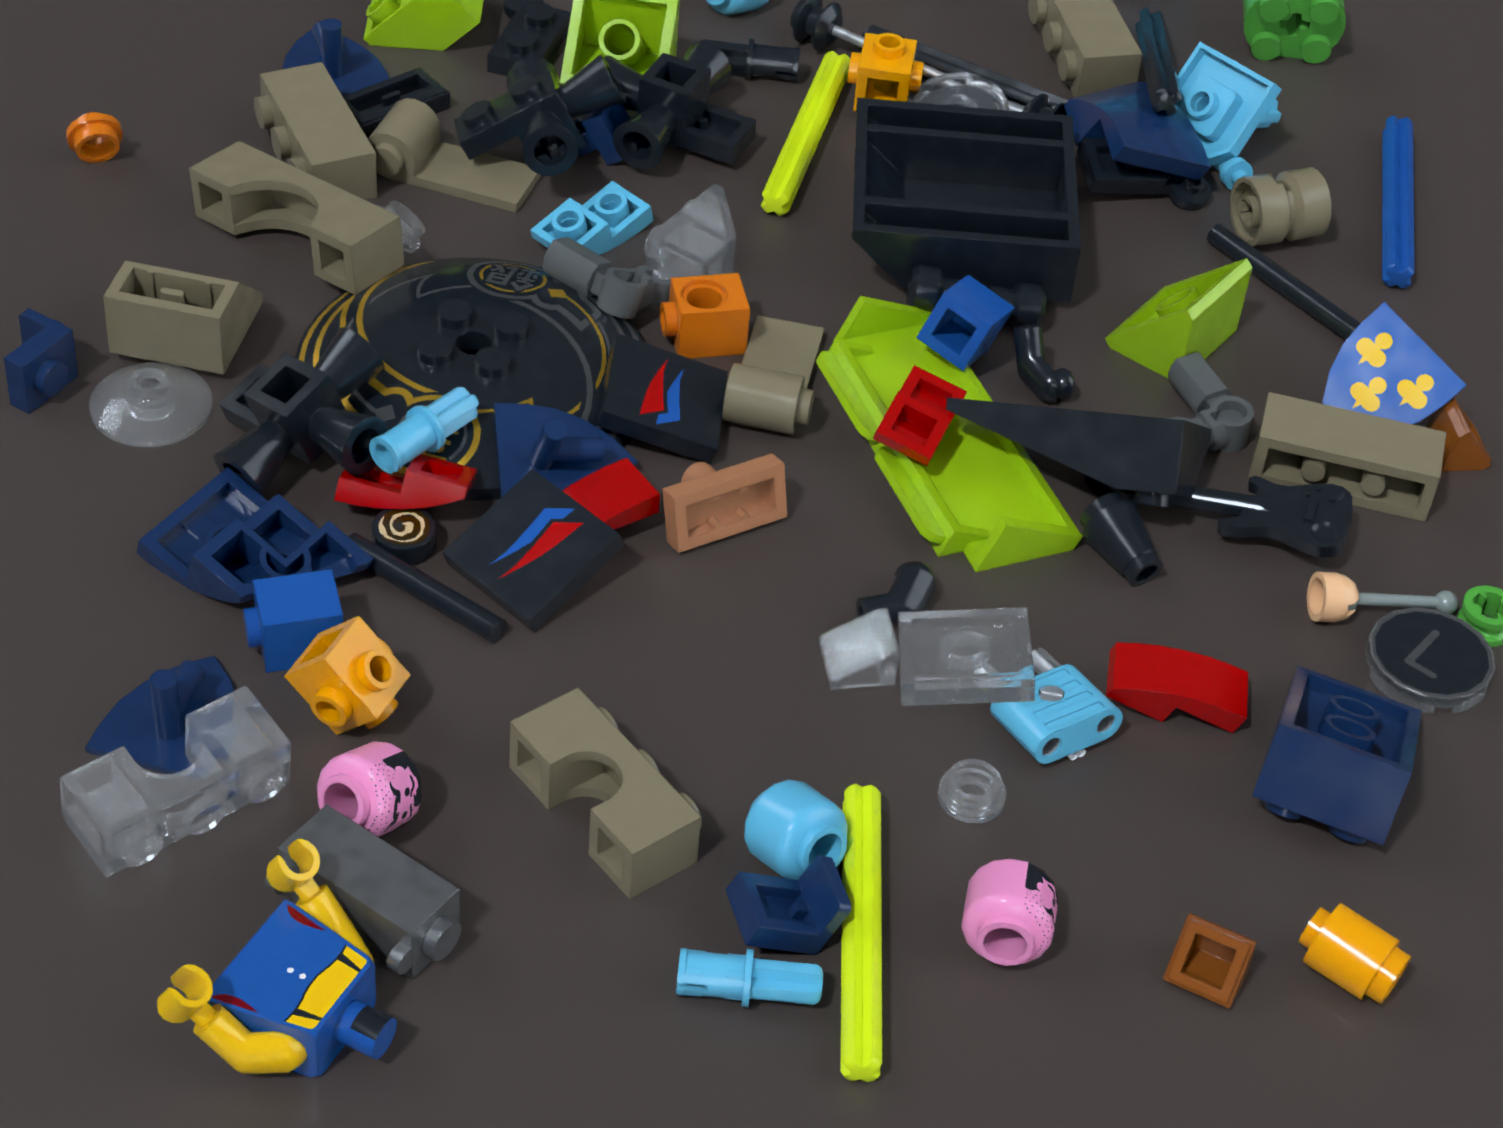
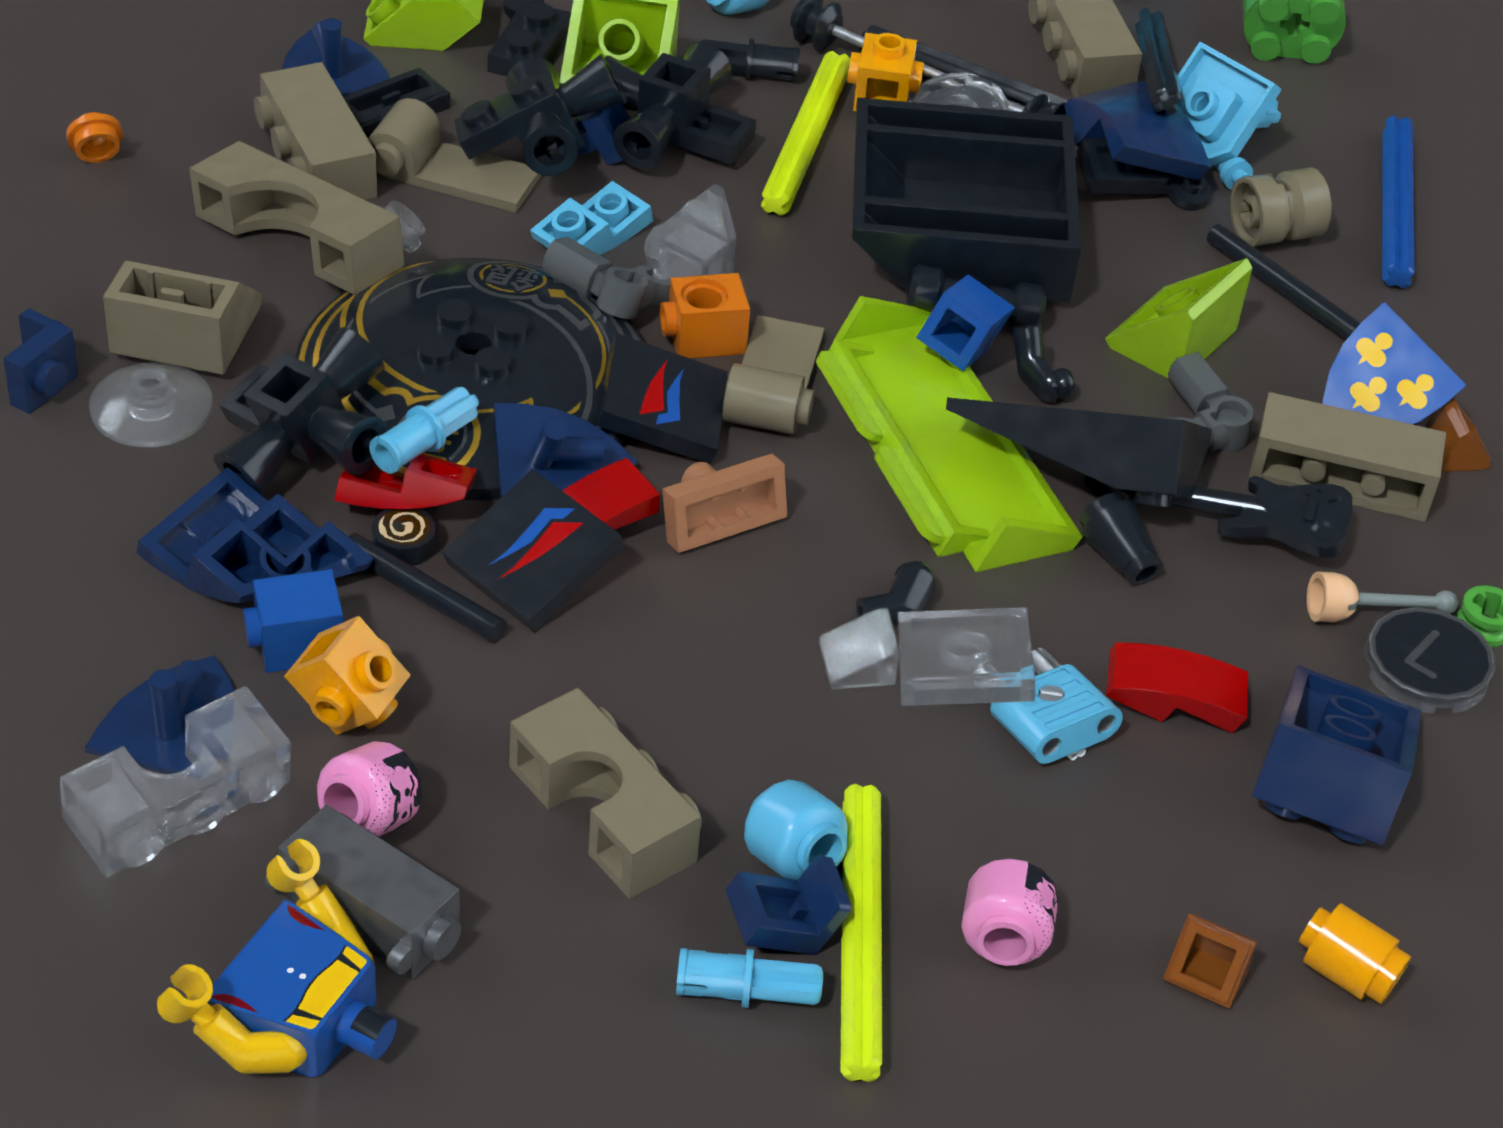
(918, 416): red slope -> none
(972, 791): clear plate -> none

